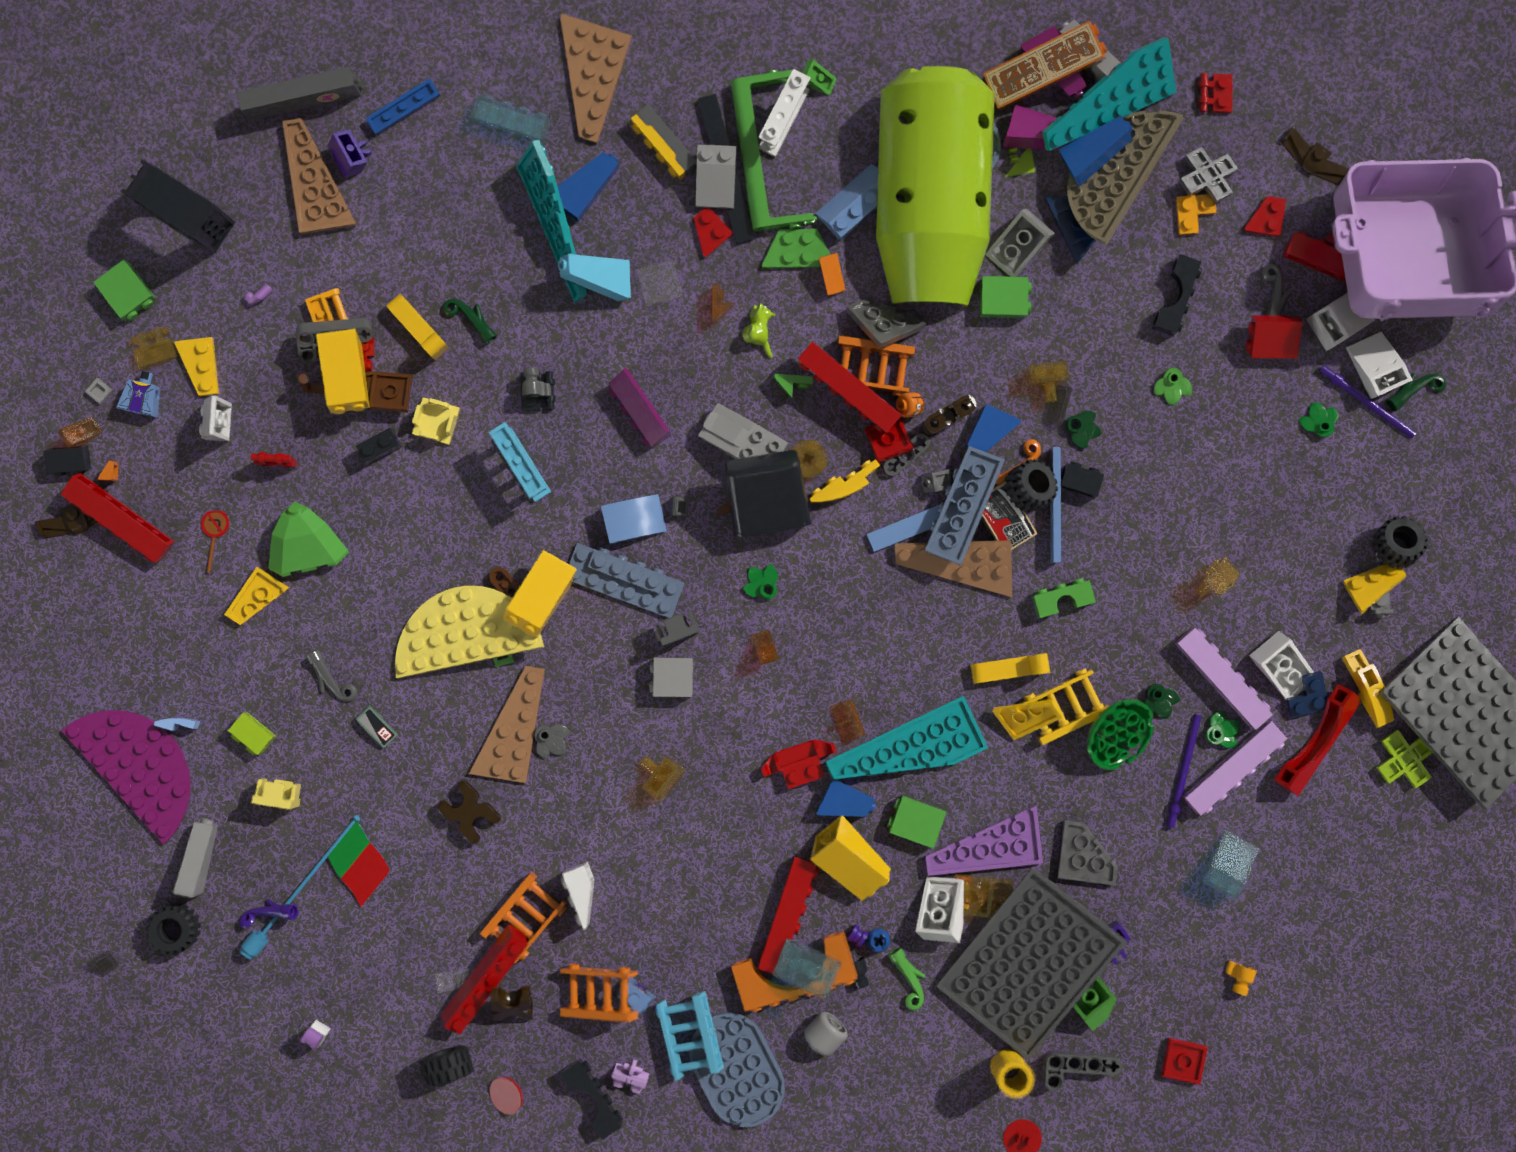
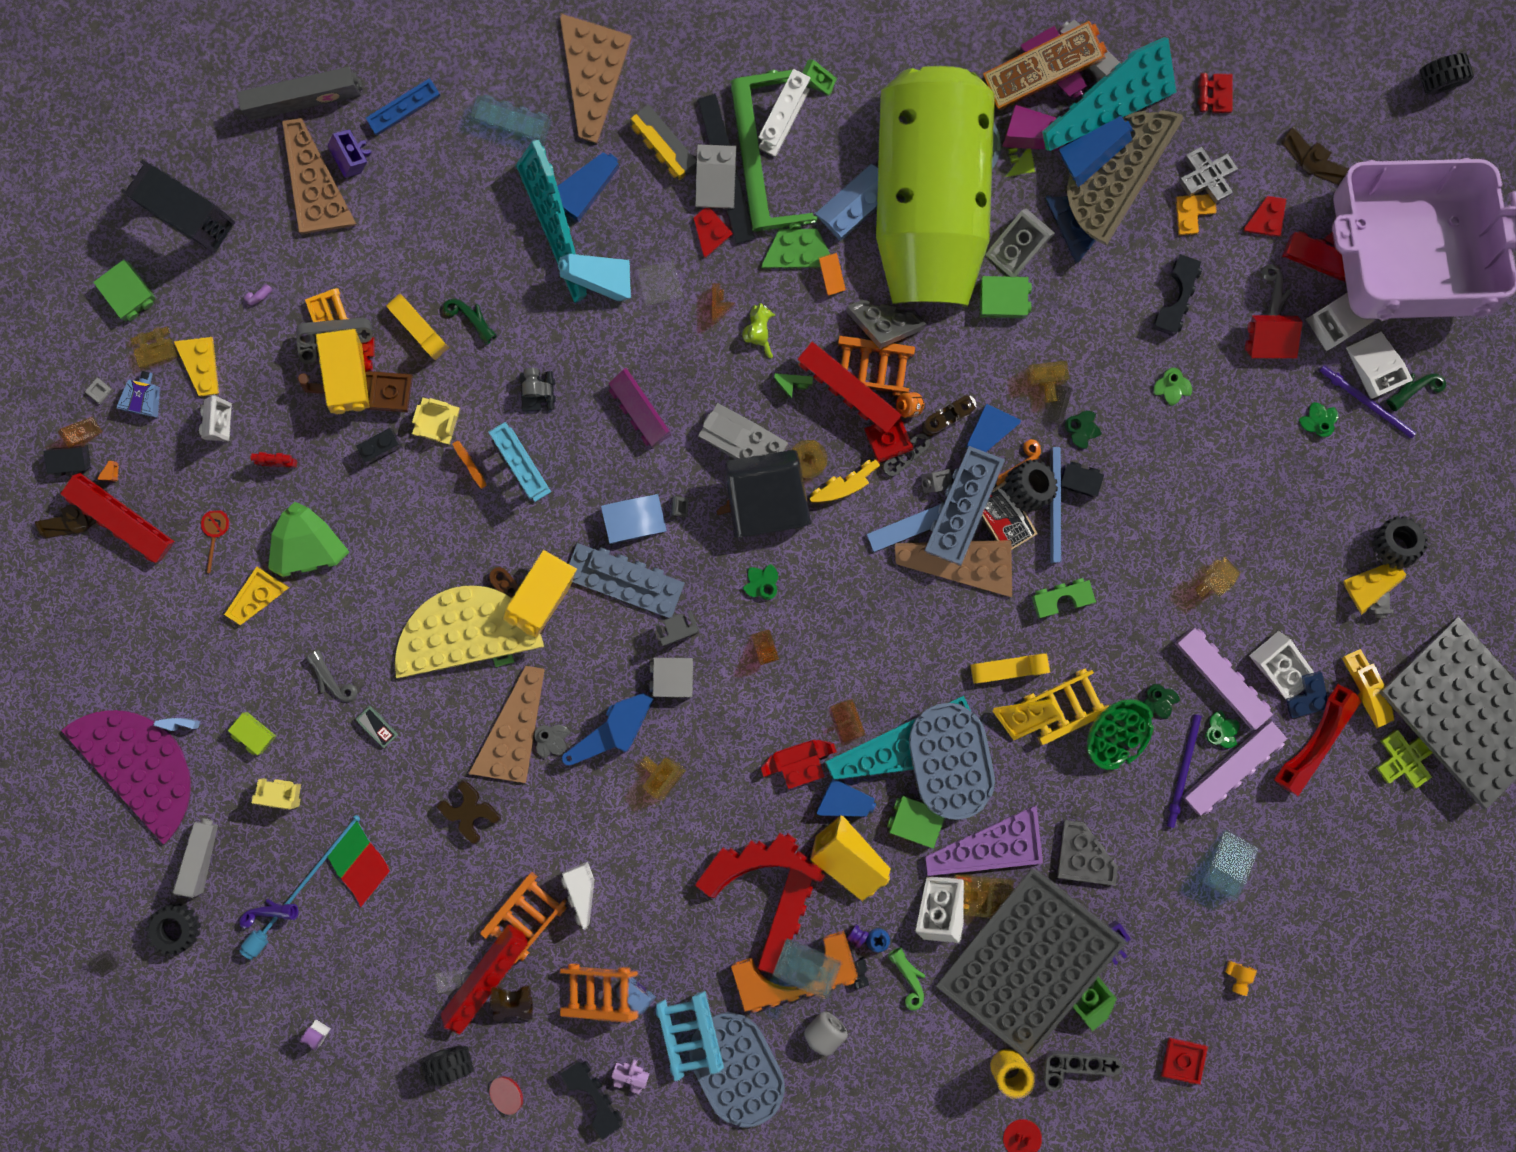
(474, 471): none -> orange tile
(618, 731): none -> blue slope
(729, 866): none -> red arch
(951, 761): none -> sand blue plate
(1446, 73): none -> black tyre

